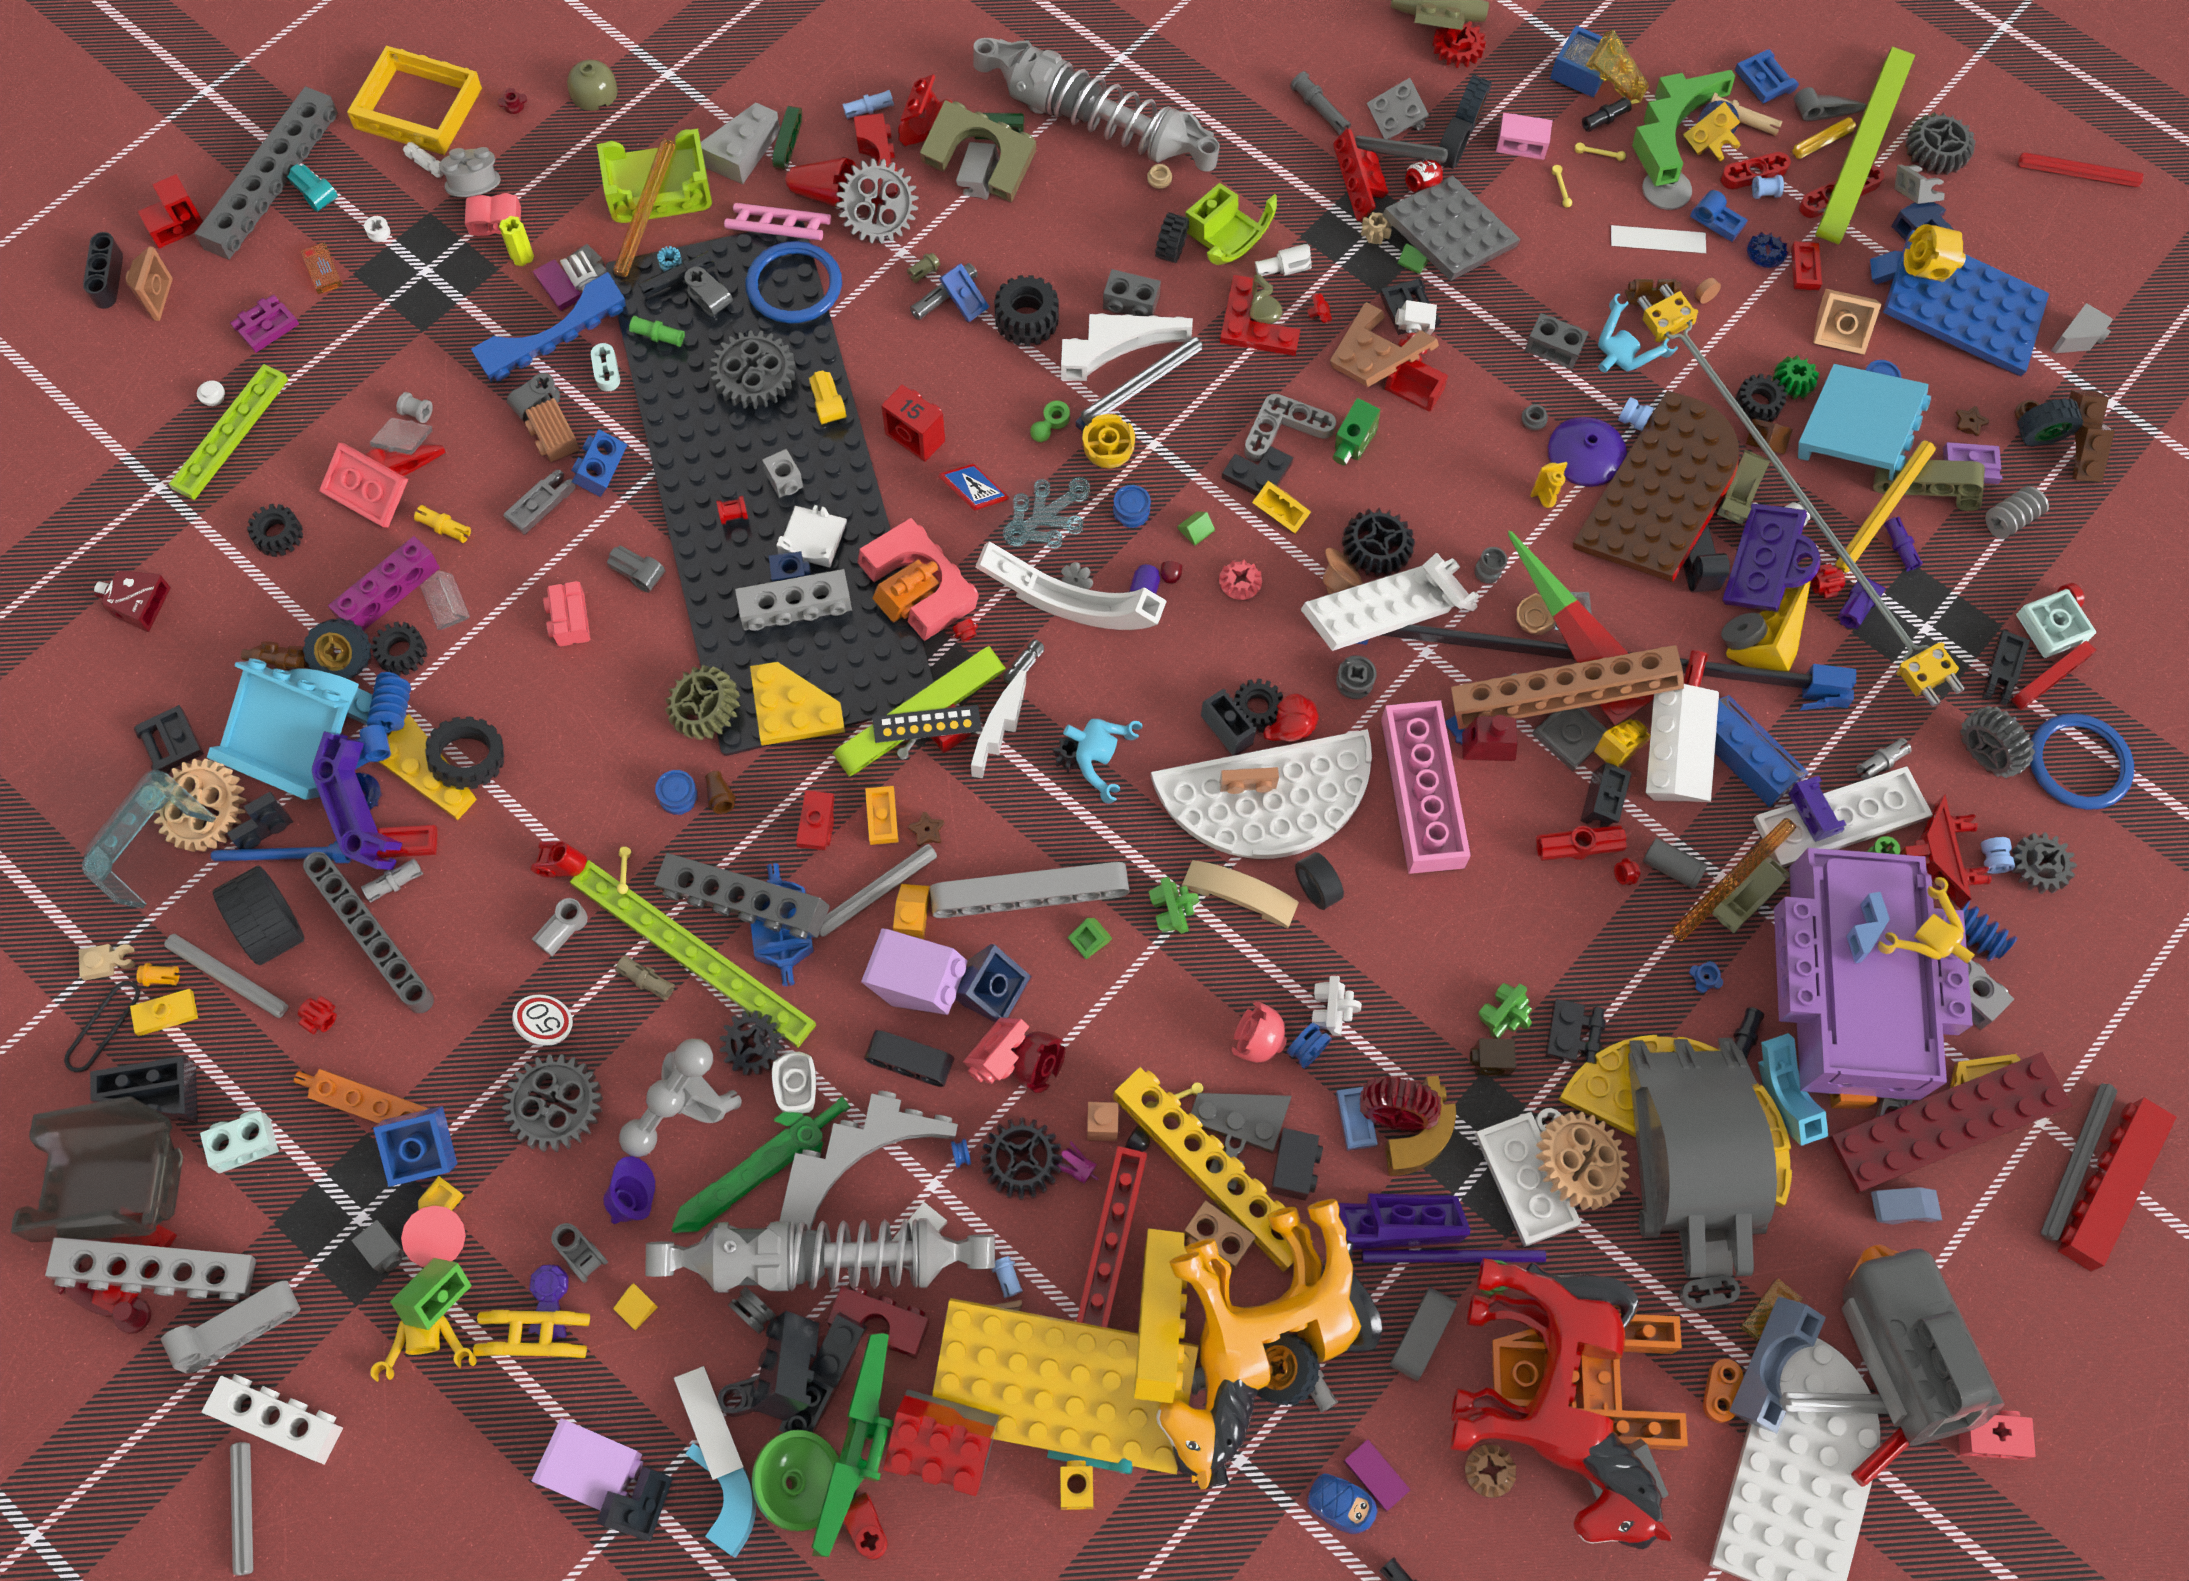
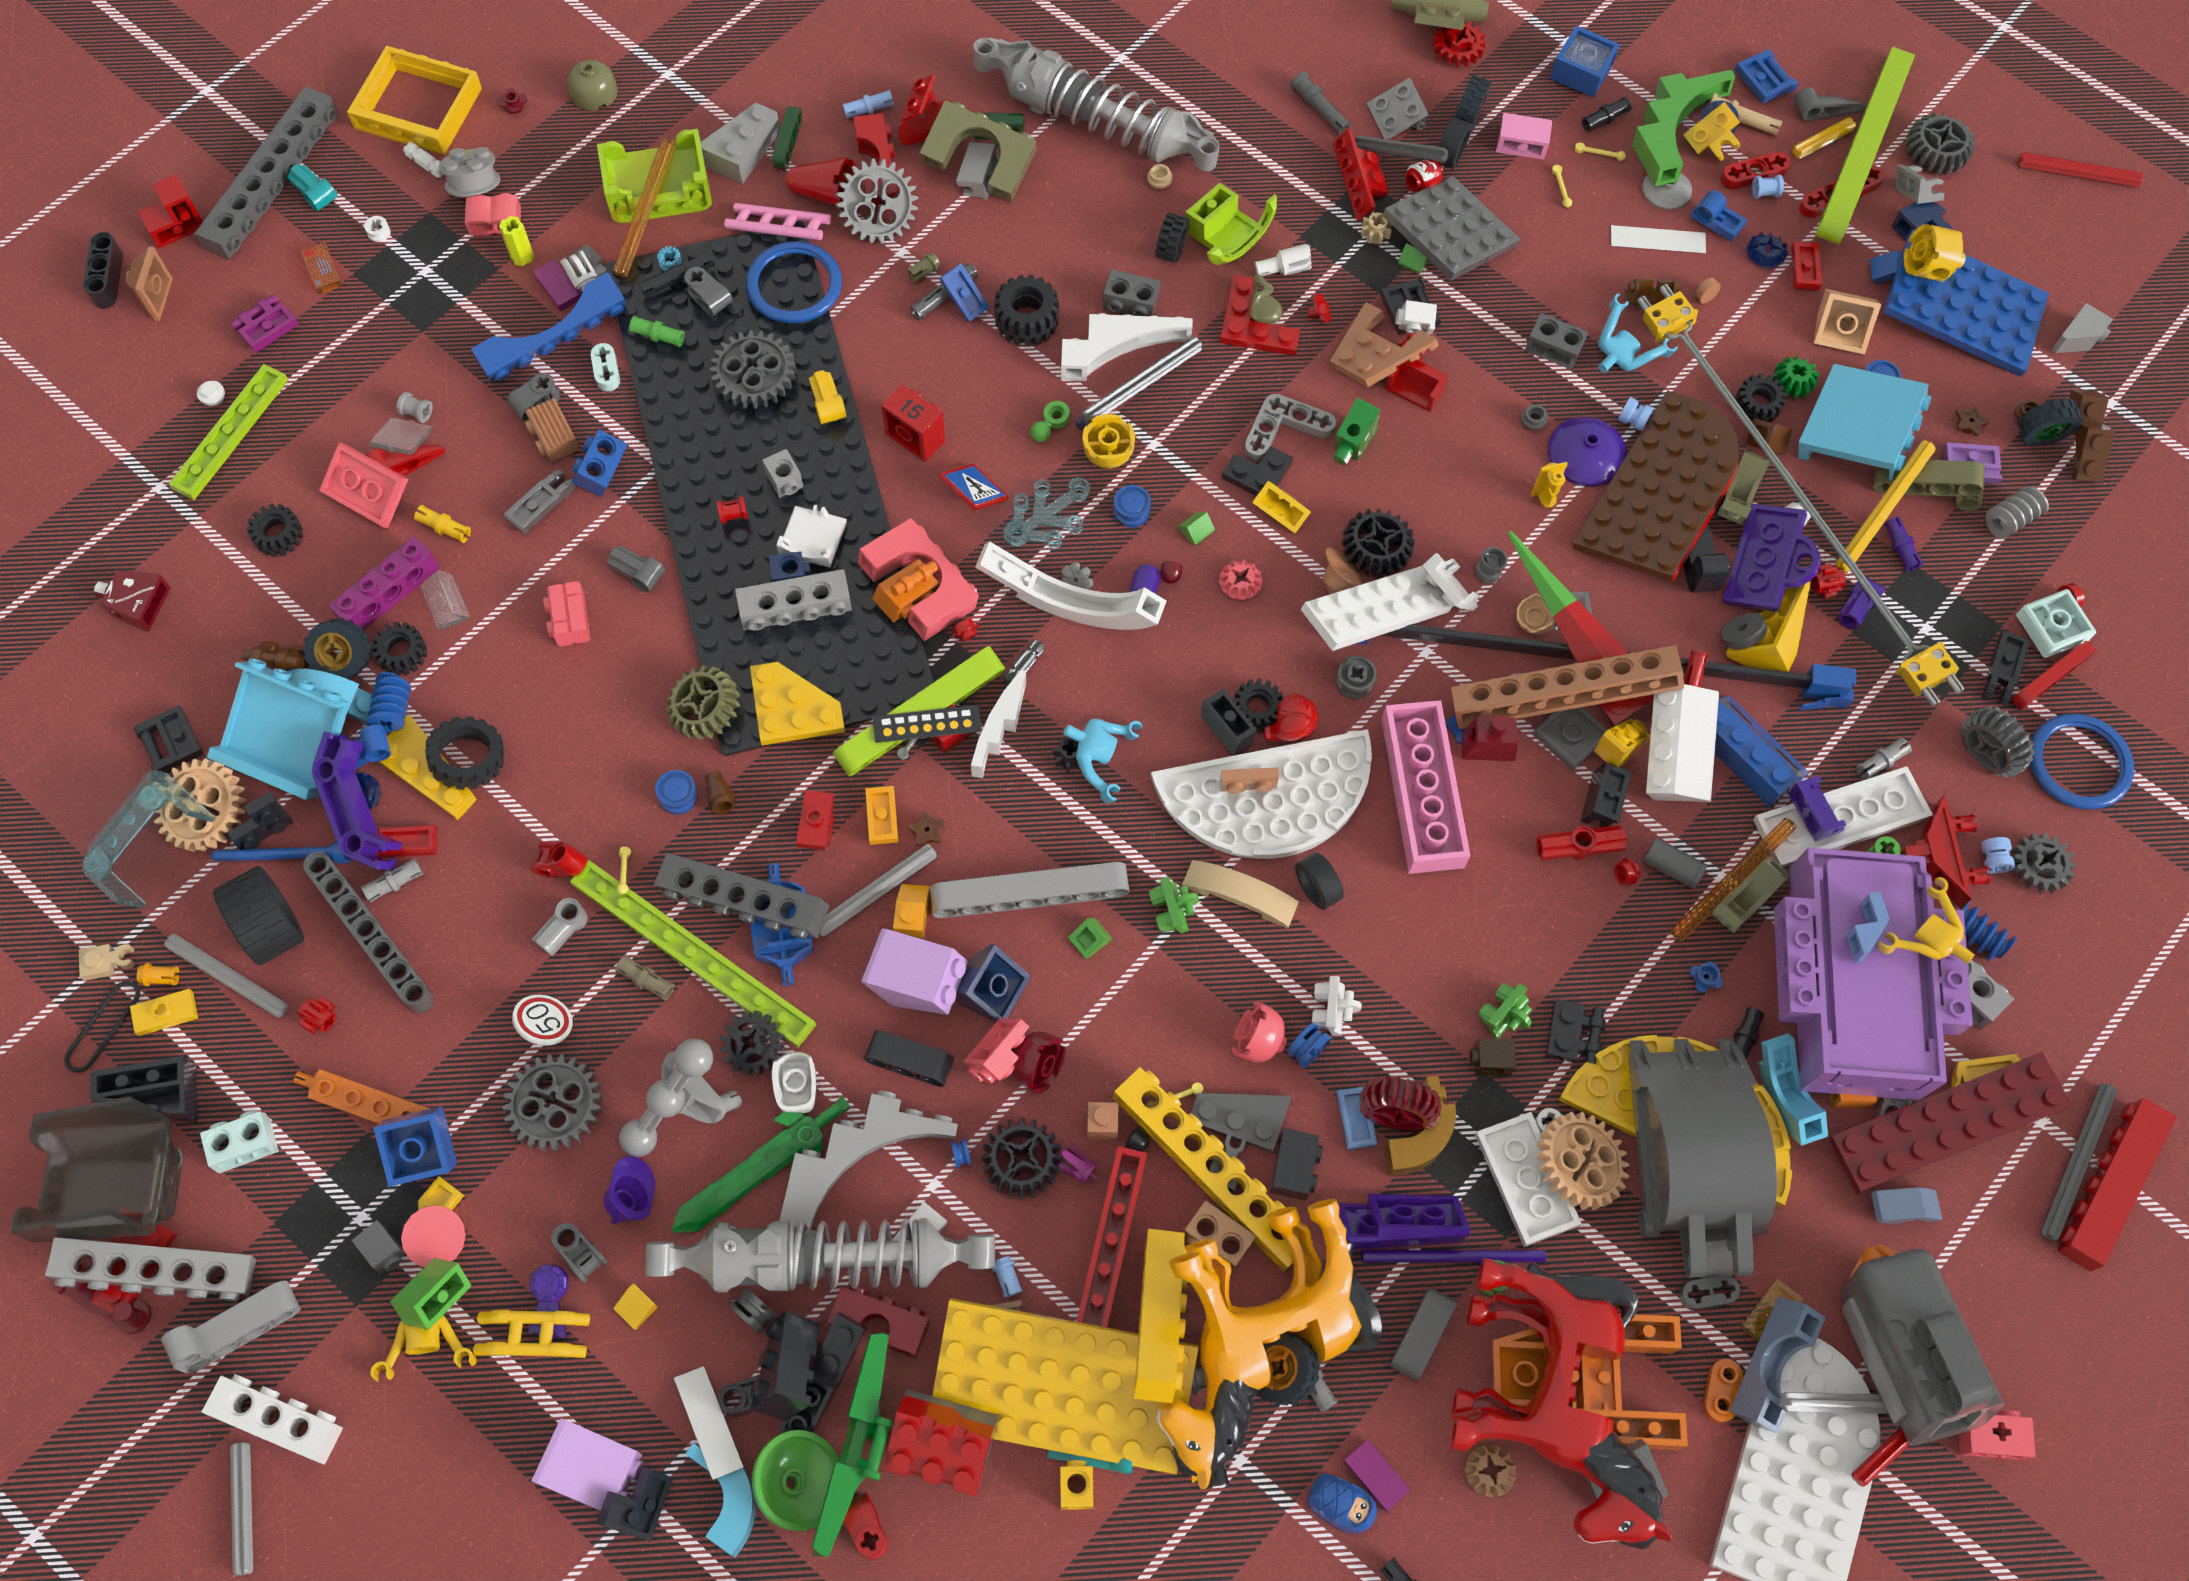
(1618, 67): clear yellow wing -> none

